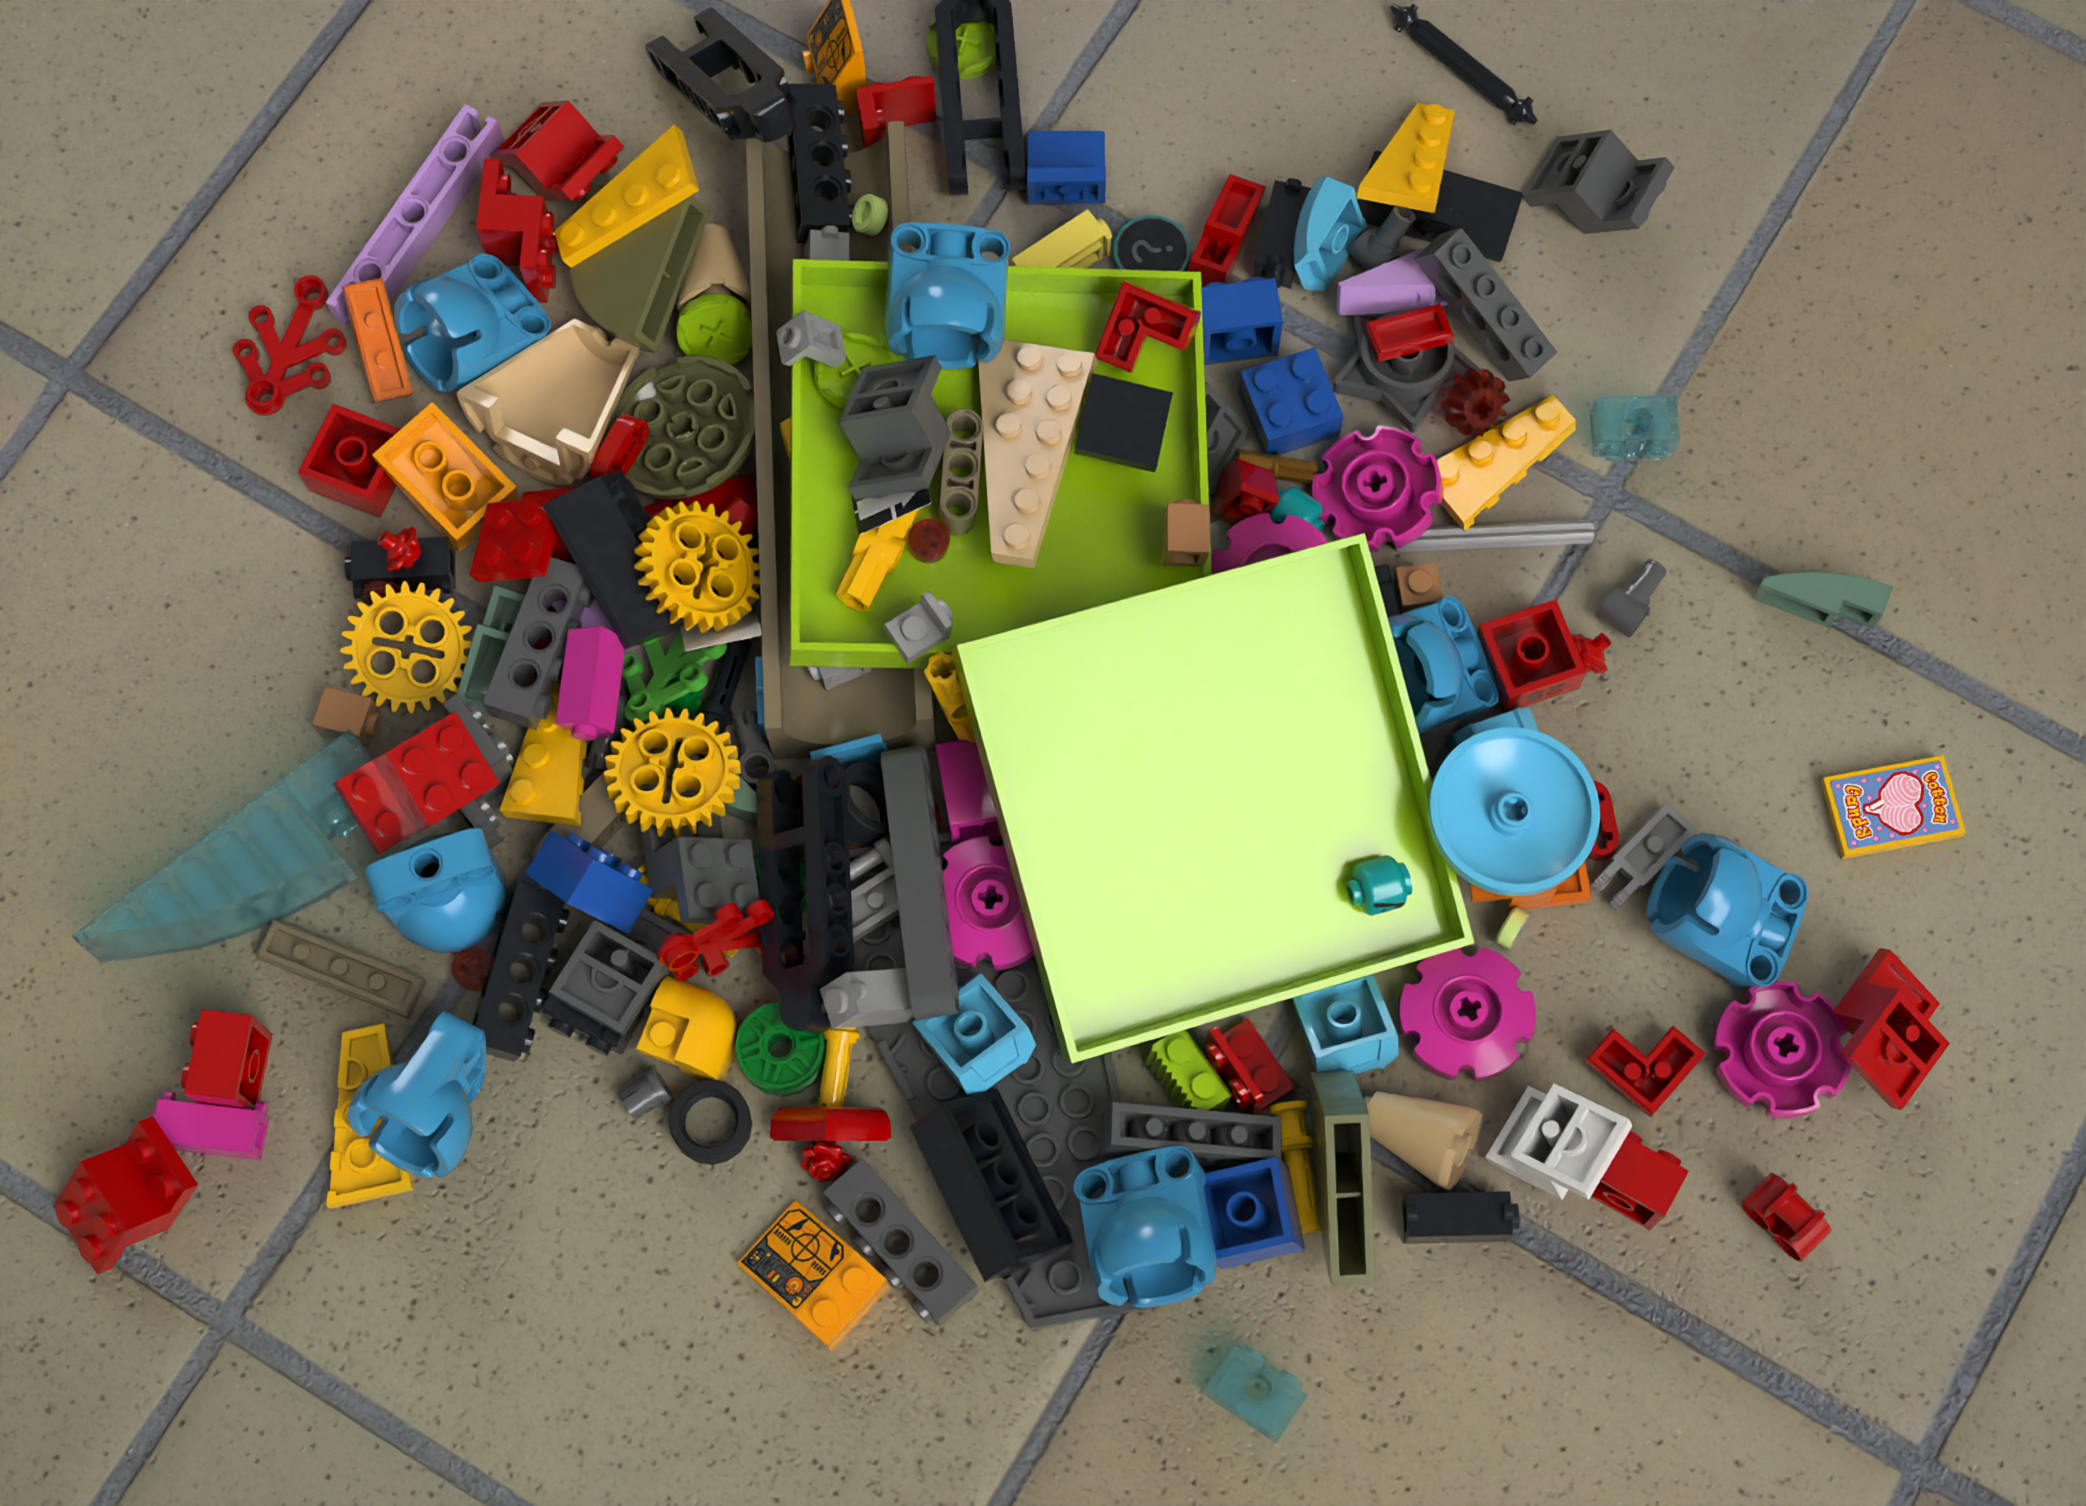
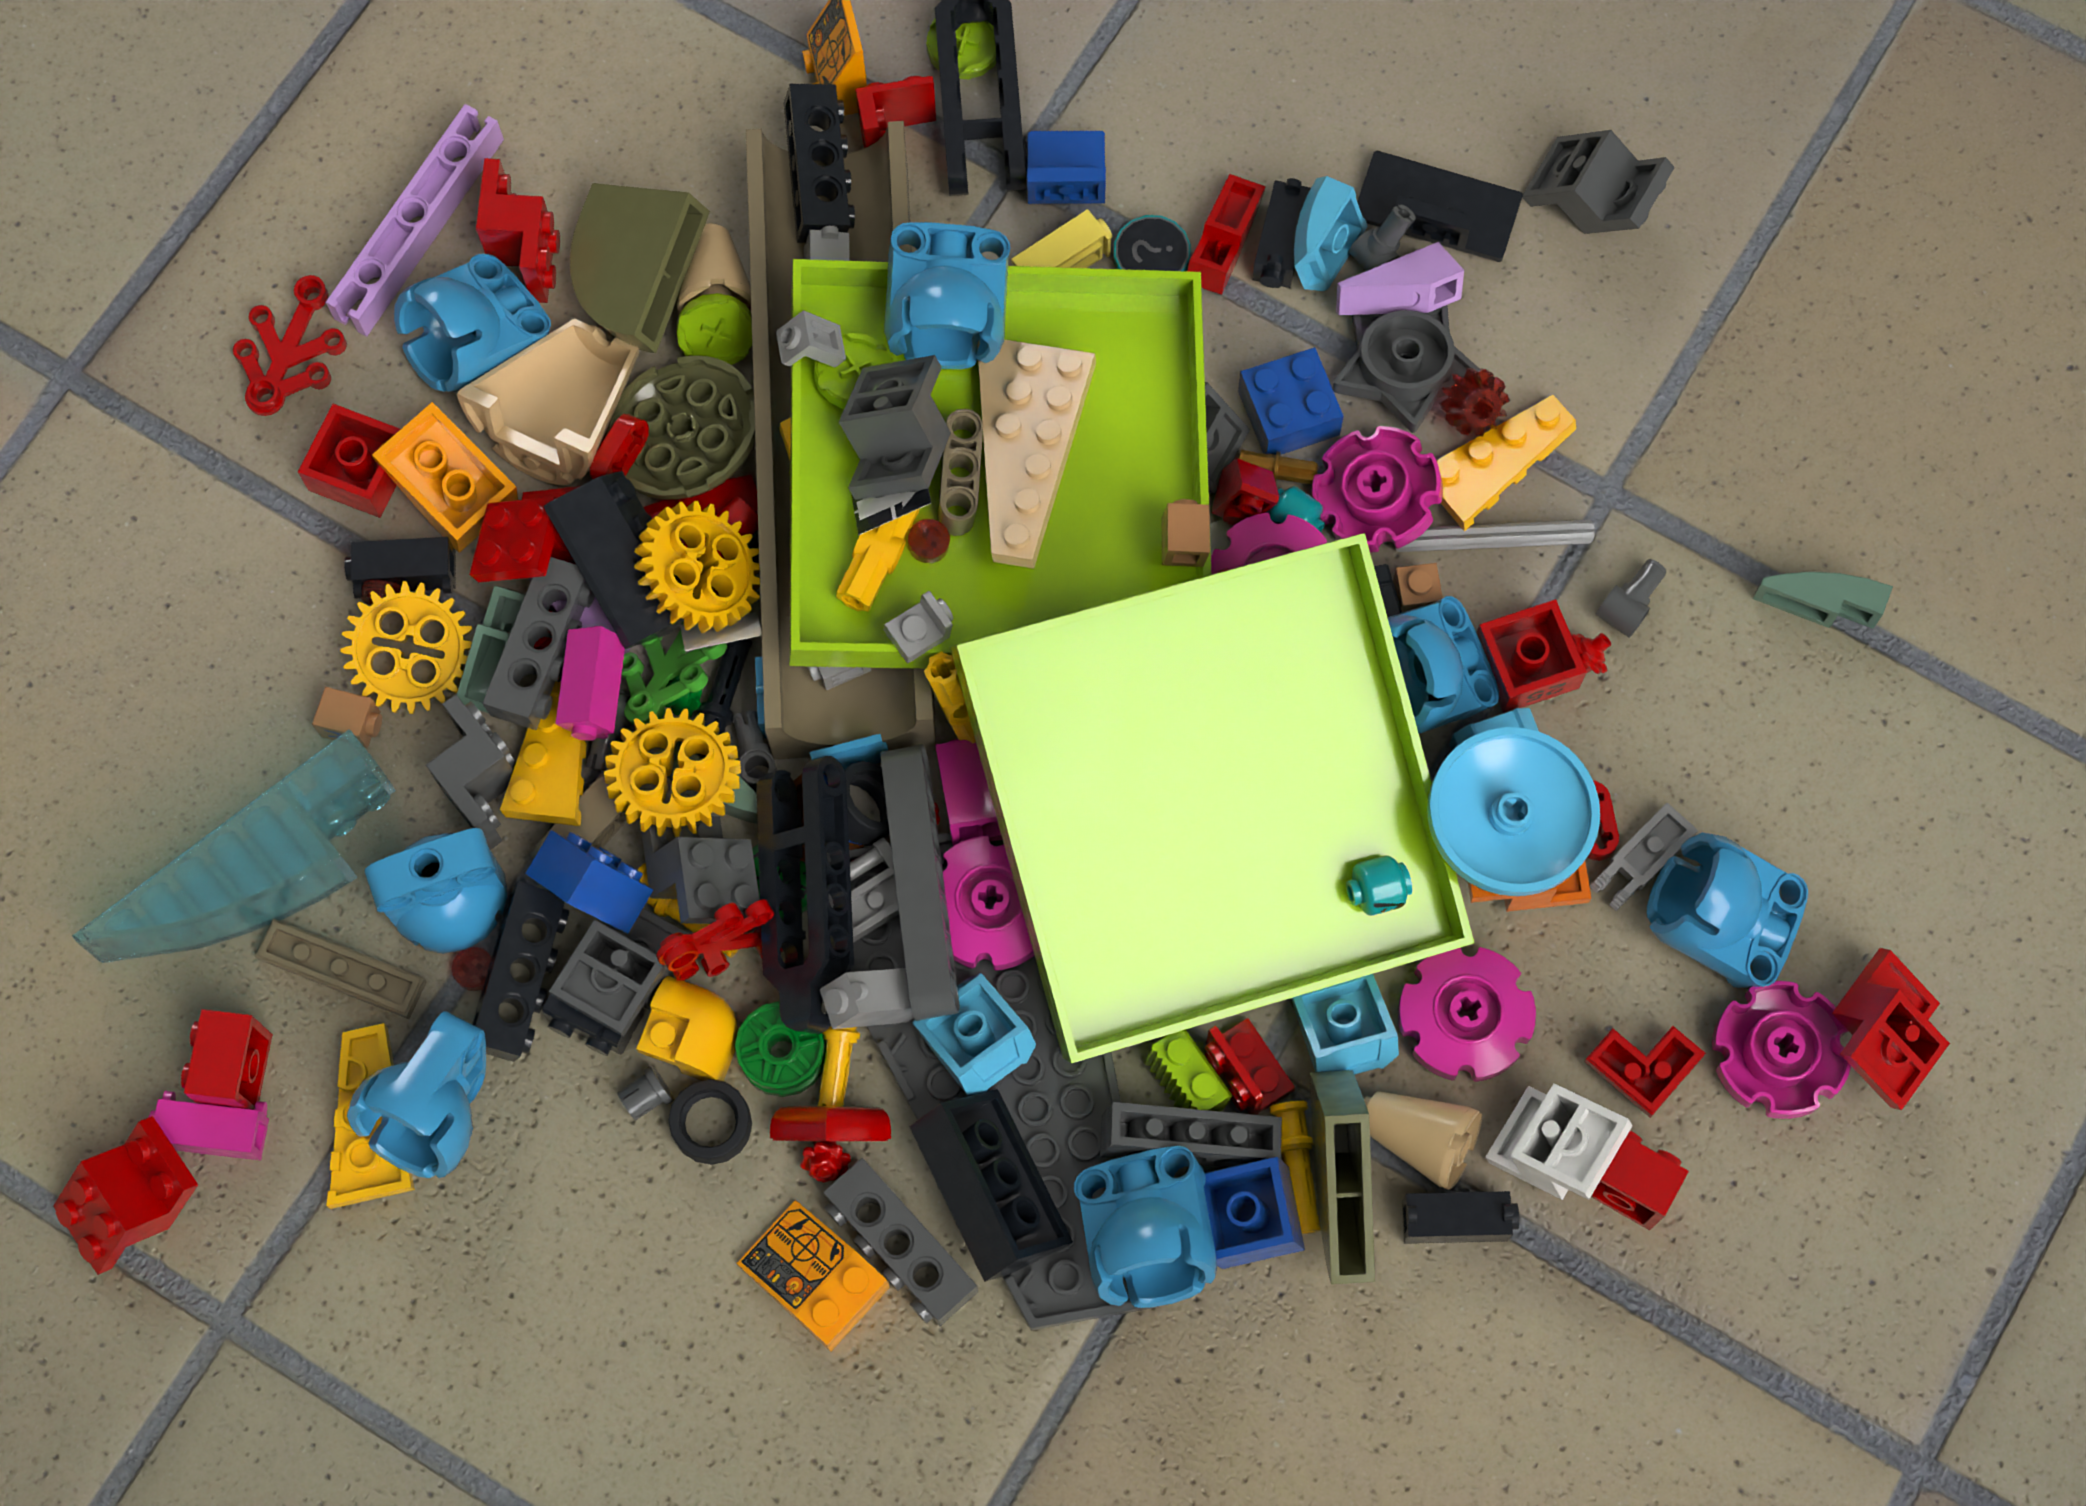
(377, 340): orange tile -> none
(400, 548): red plant -> none
(416, 783): red bracket -> none
(558, 151): red bracket -> none
(633, 197): yellow wing -> none
(757, 112): black piece -> none
(870, 214): yellowish green tile -> none
(1123, 422): black tile -> none
(1143, 314): red brick -> none
(1241, 320): blue brick -> none
(1268, 1416): clear light blue brick -> none
(1409, 332): red tile -> none
(1413, 161): yellow wing -> none
(1463, 64): black wheel -> none
(1485, 305): dark grey brick -> none
(1511, 927): yellowish green tile -> none
(1652, 414): clear light blue brick -> none
(1787, 1216): red piece -> none
(1892, 807): tile -> none

